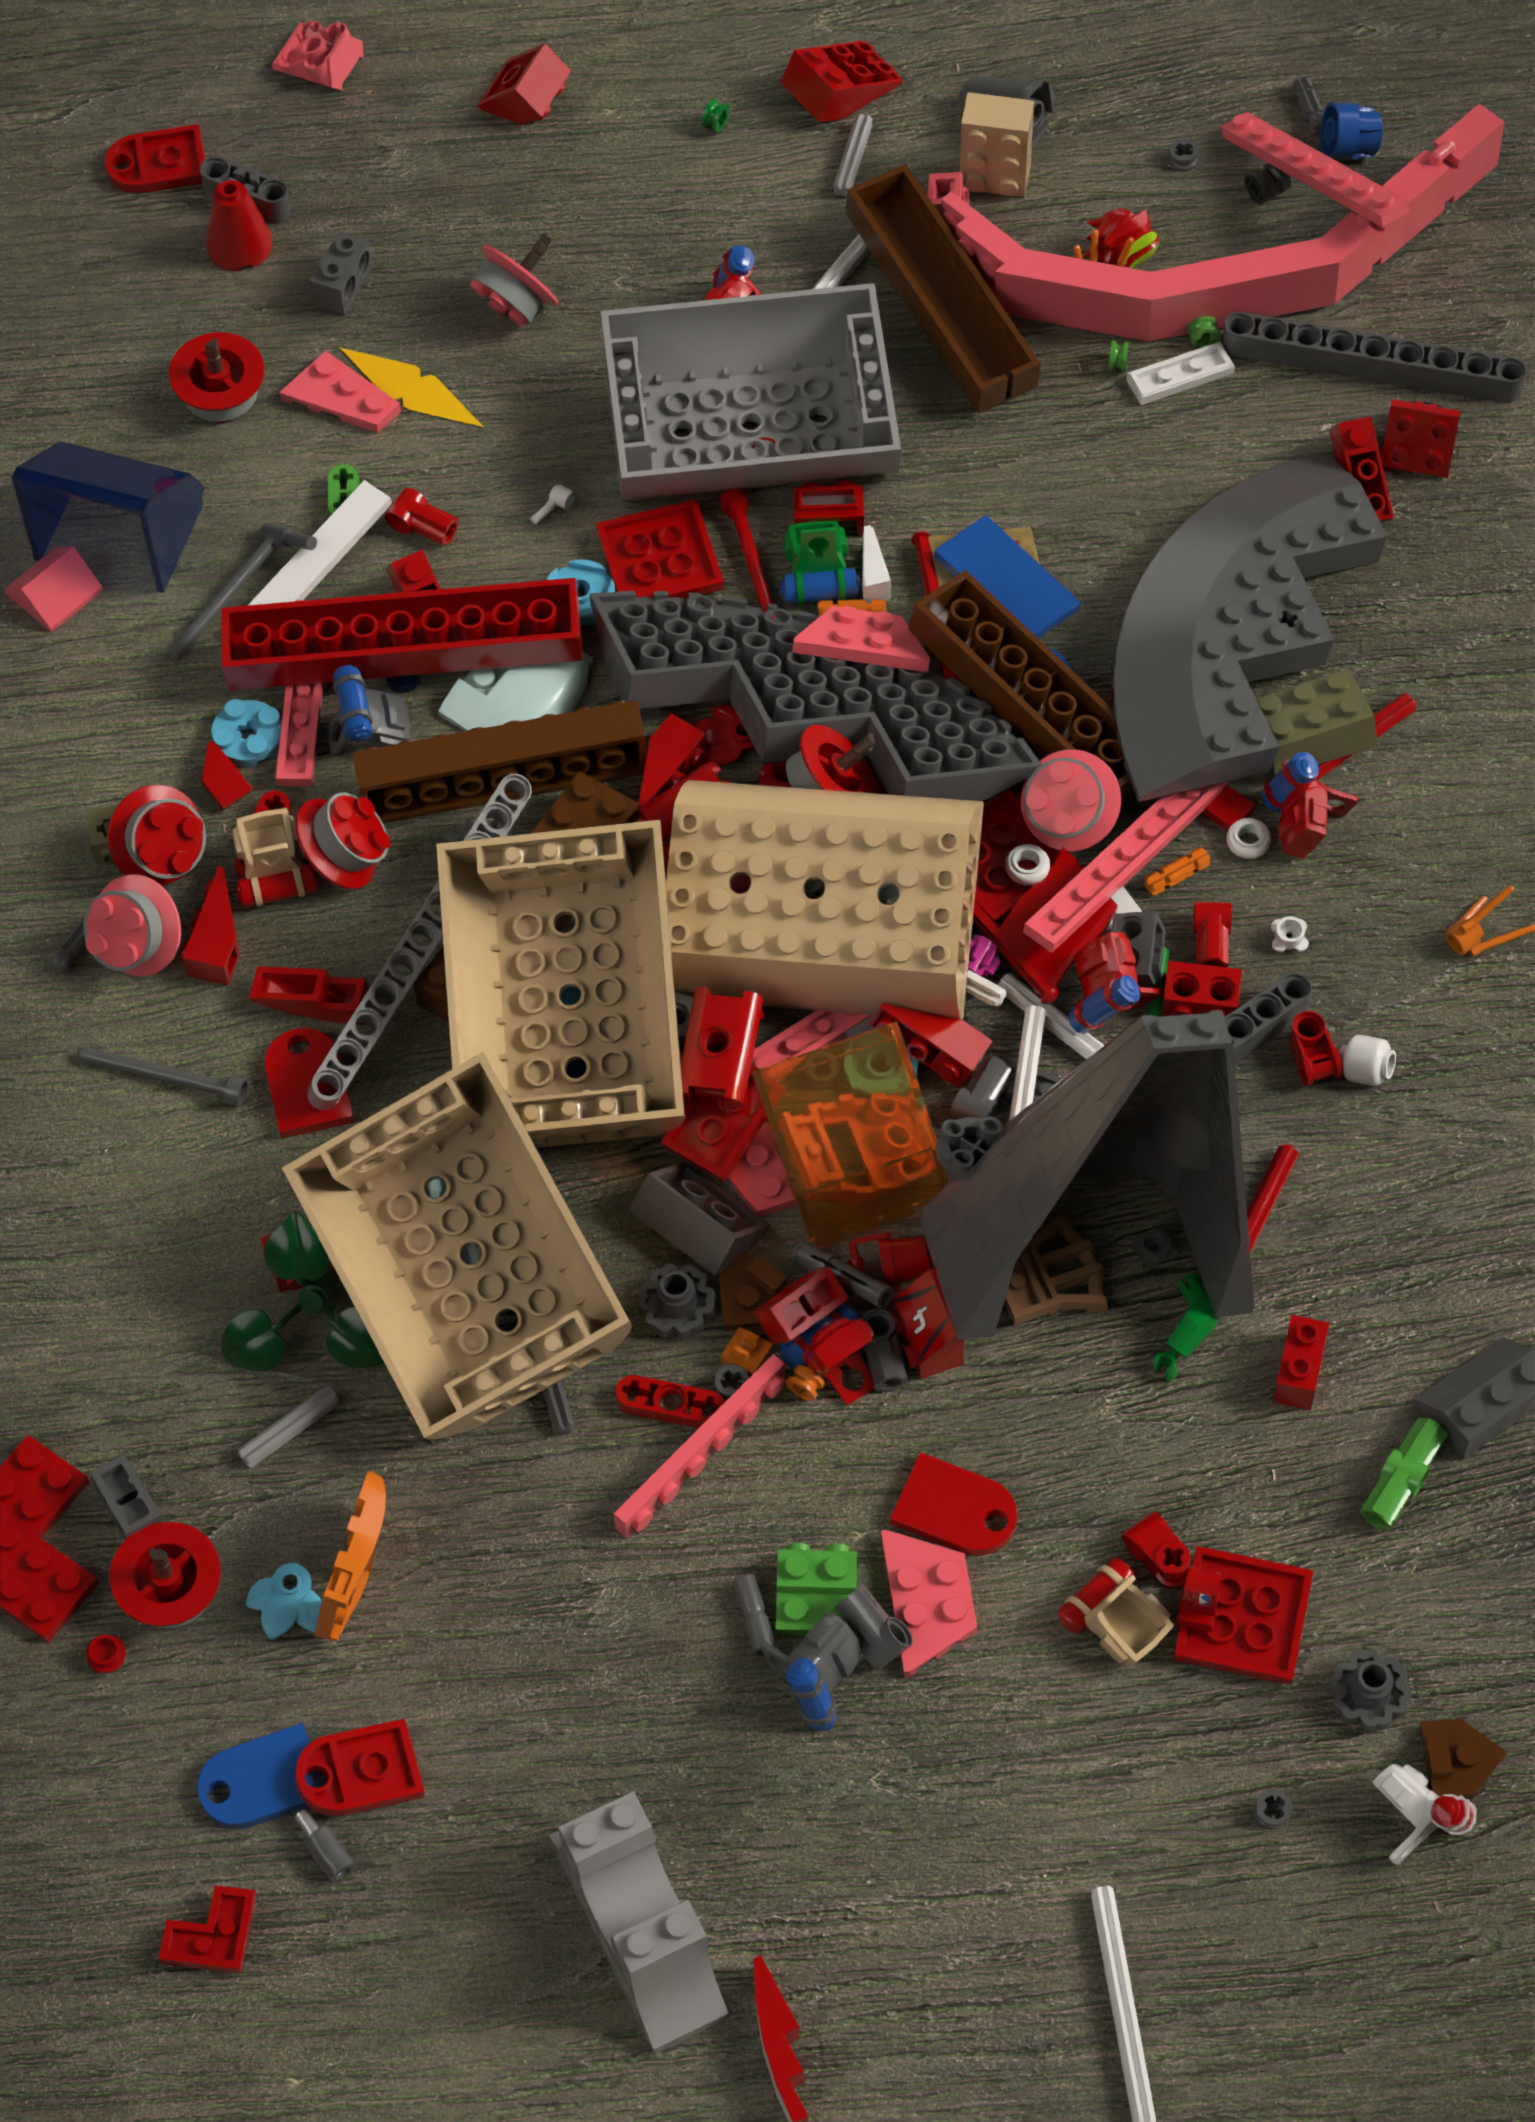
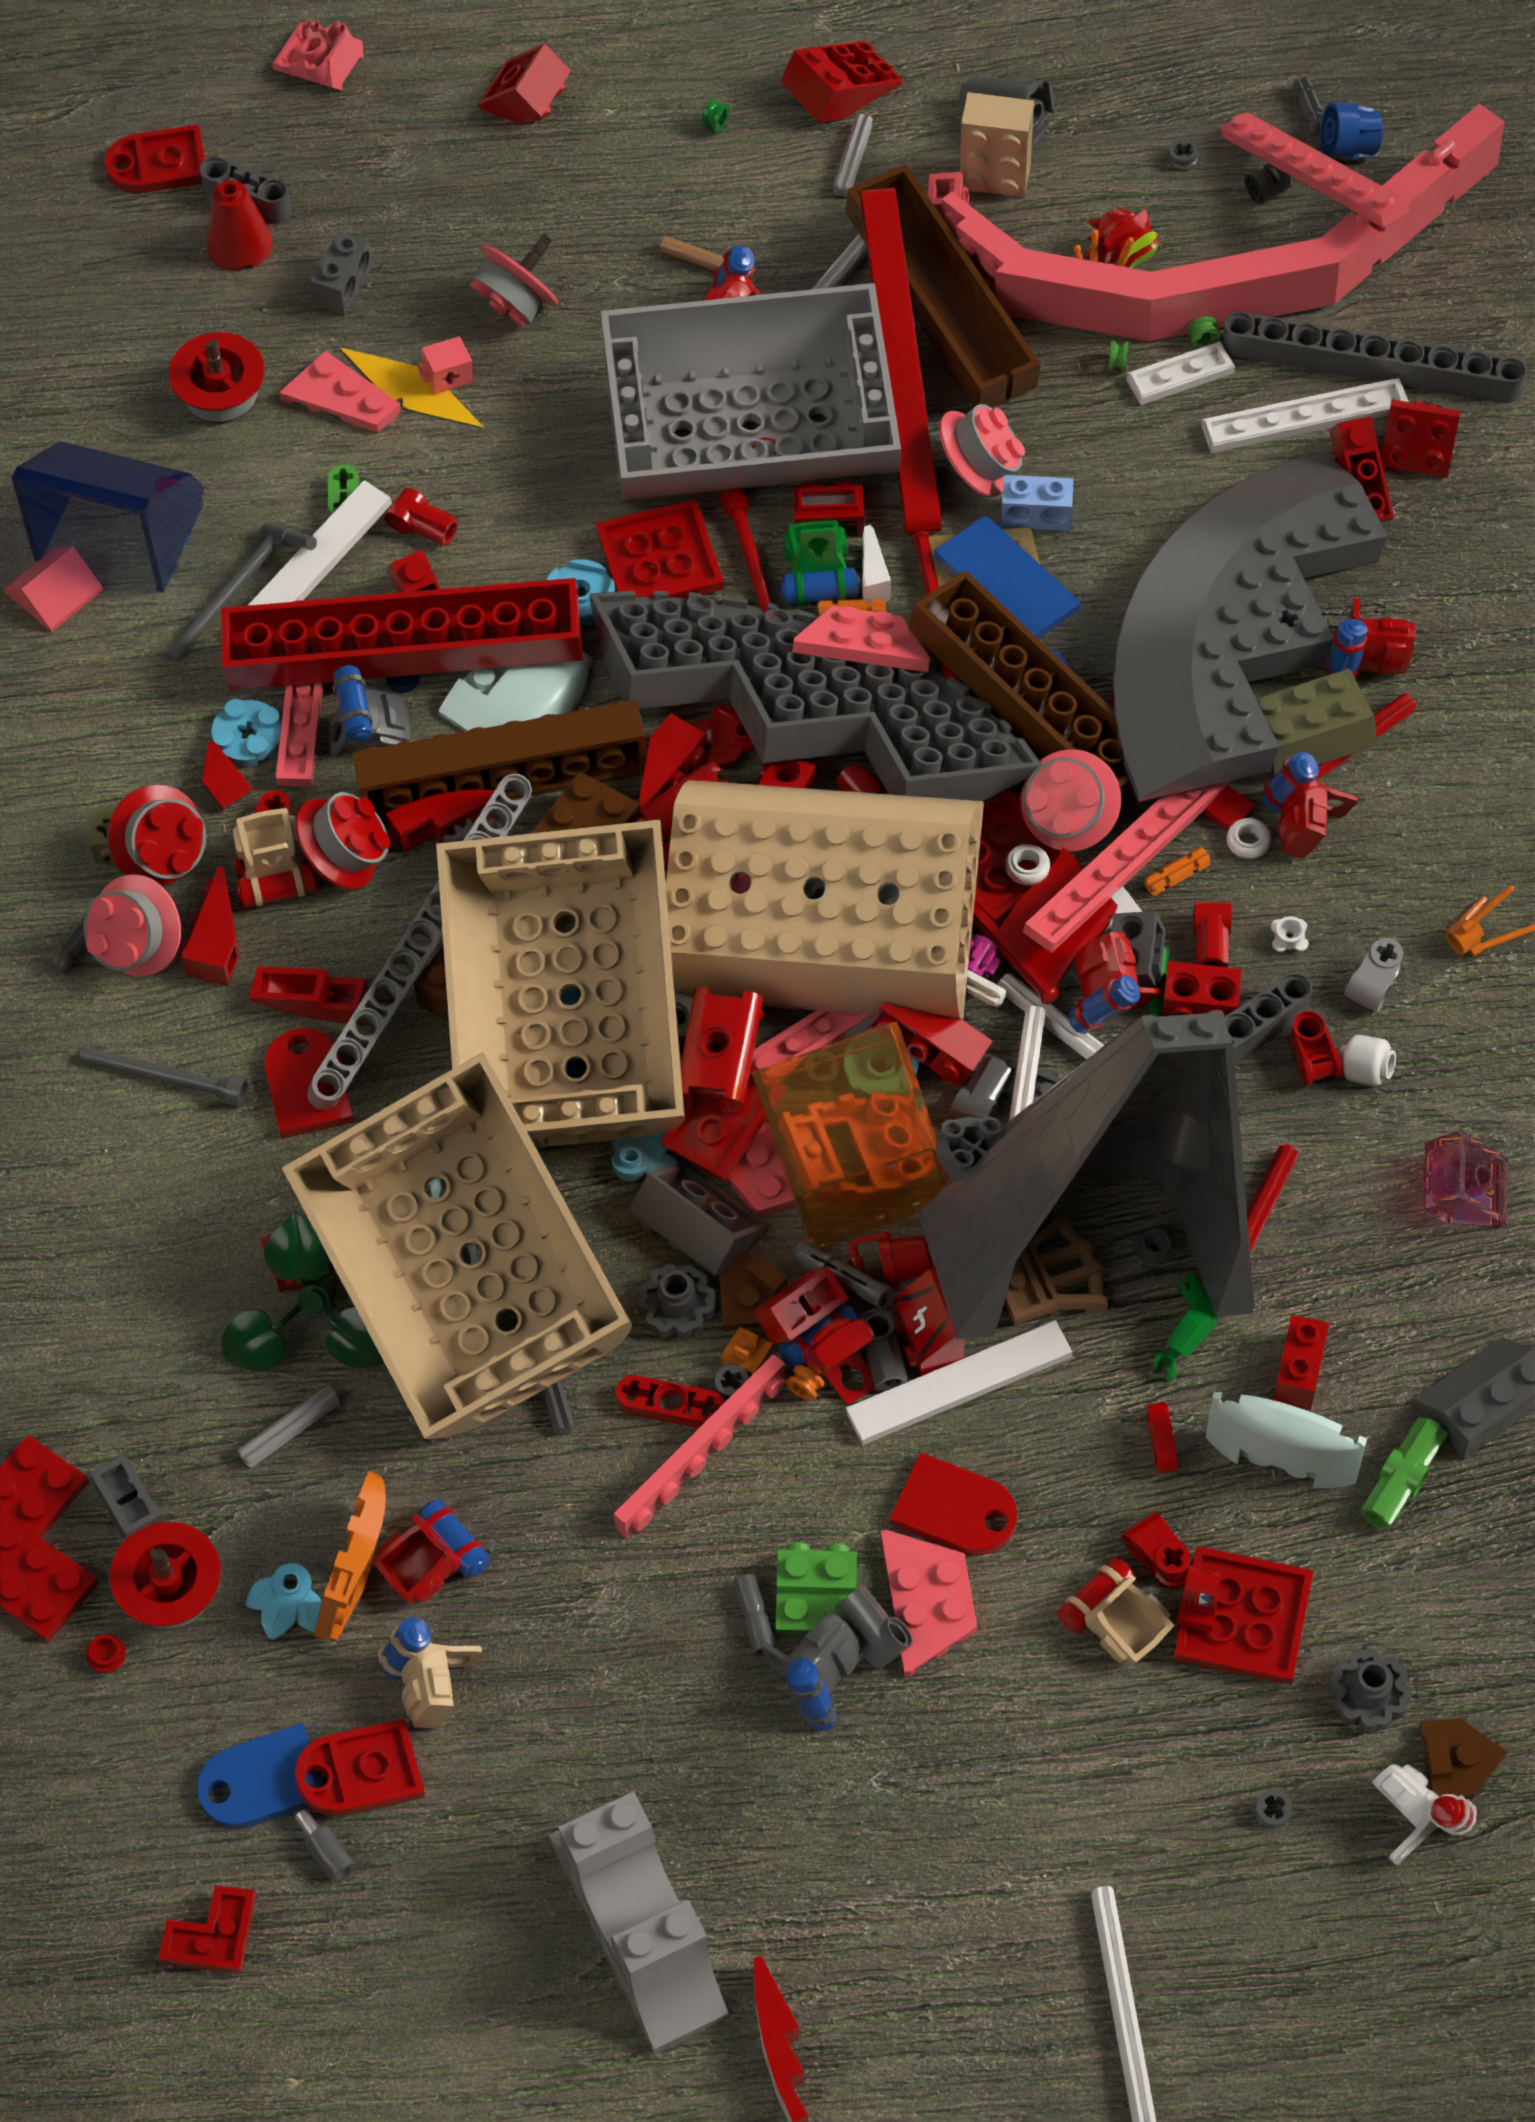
(423, 1671): none -> tan piece
(429, 1553): none -> red piece
(435, 816): none -> red slope
(446, 365): none -> coral brick
(558, 496): white hand -> none
(639, 1157): none -> medium azure plate
(695, 255): none -> medium nougat piece
(831, 762): red piece -> none
(892, 289): none -> red beam
(958, 1382): none -> white tile
(979, 449): none -> coral piece
(1037, 502): none -> light blue brick
(1161, 1437): none -> red beam
(1284, 1438): none -> light aqua slope
(1300, 415): none -> white tile
(1371, 644): none -> red piece
(1374, 978): none -> light grey piece
(1465, 1181): none -> clear pink slope

